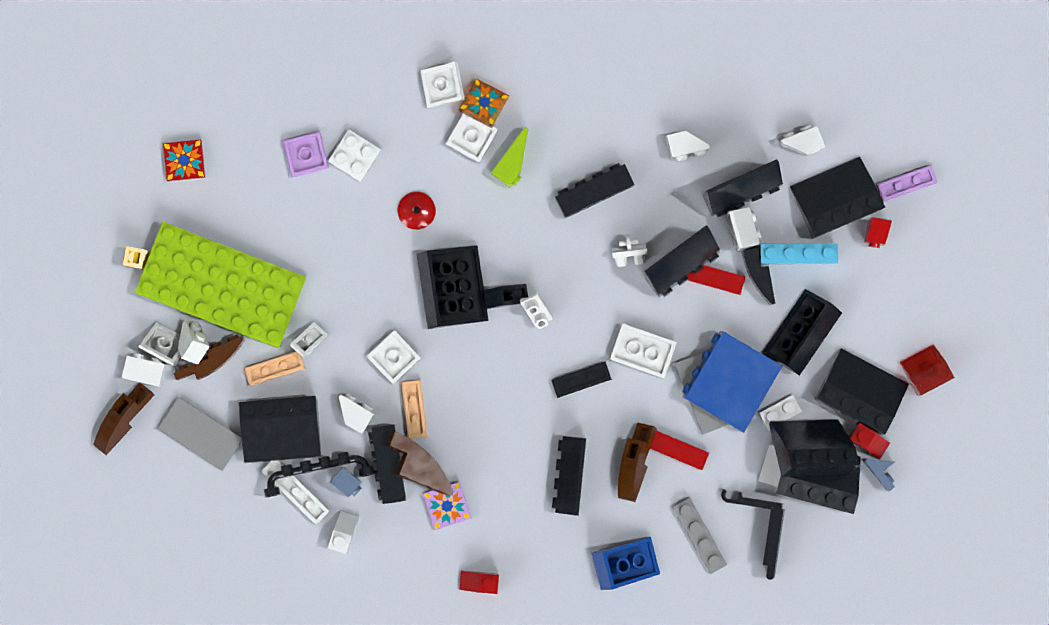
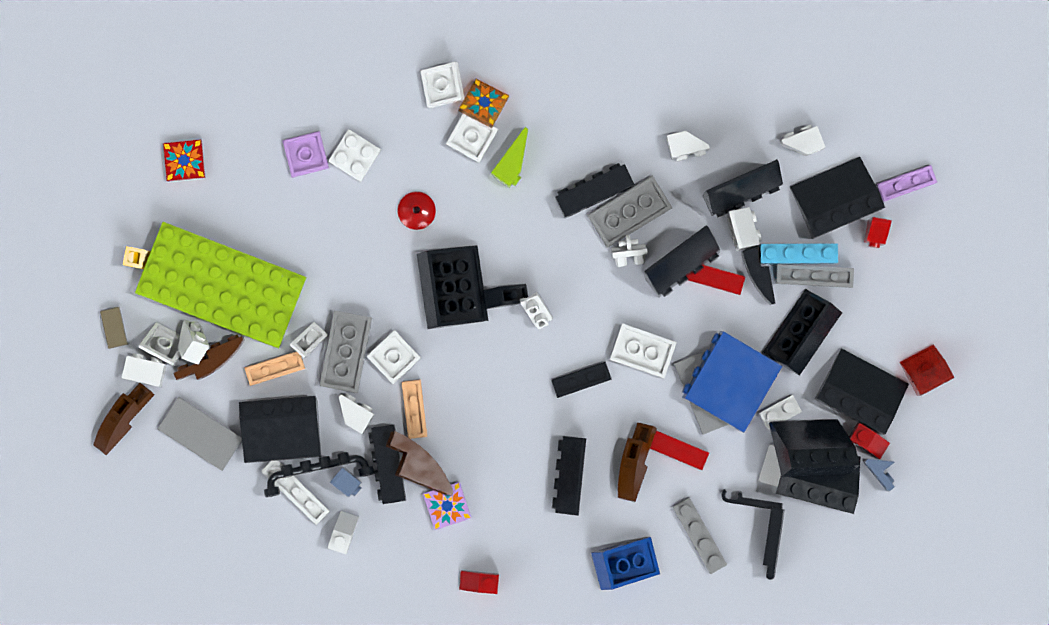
(114, 327): none -> dark tan tile
(346, 351): none -> light grey plate
(629, 211): none -> light grey tile
(814, 276): none -> light grey plate

